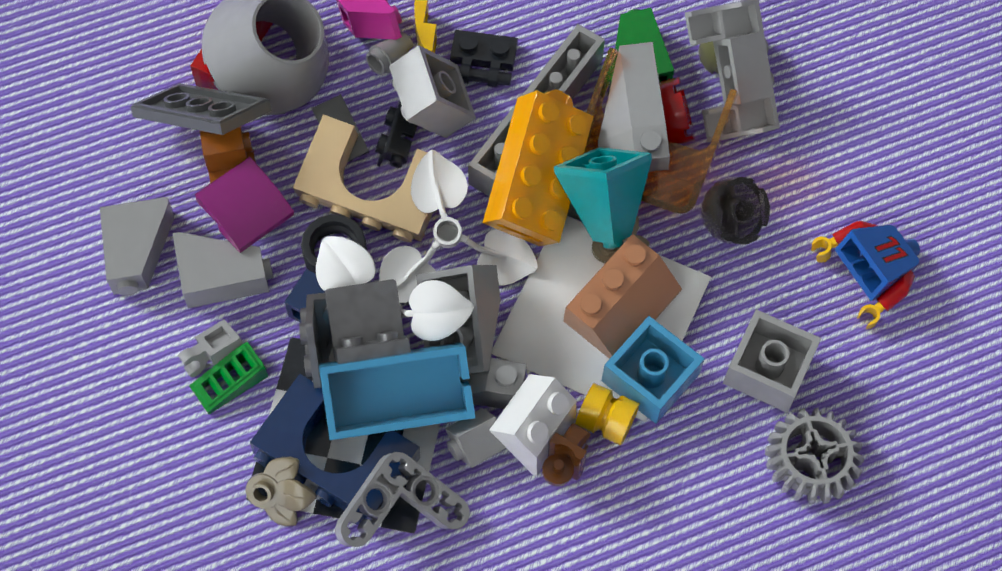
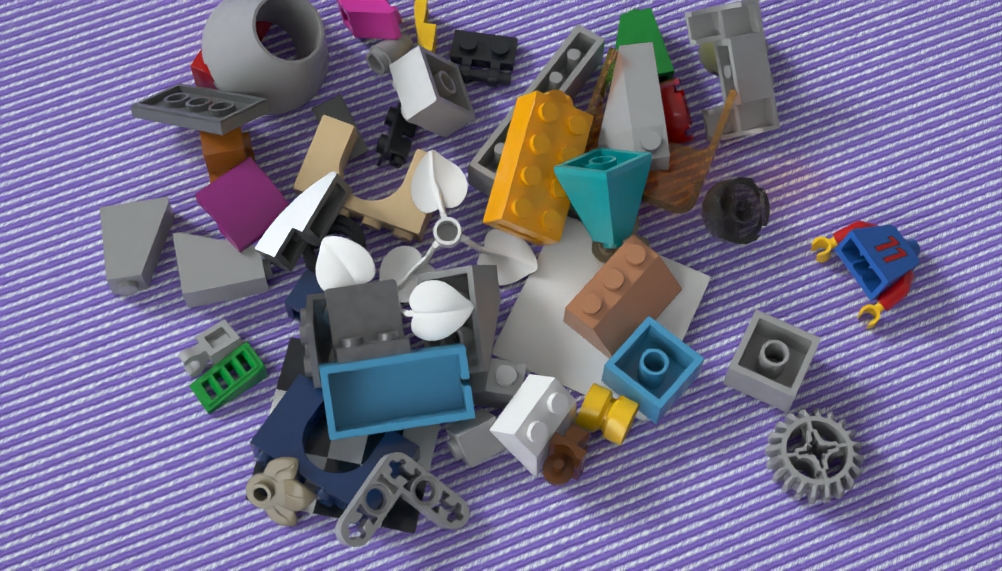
(304, 221): none -> dark grey slope

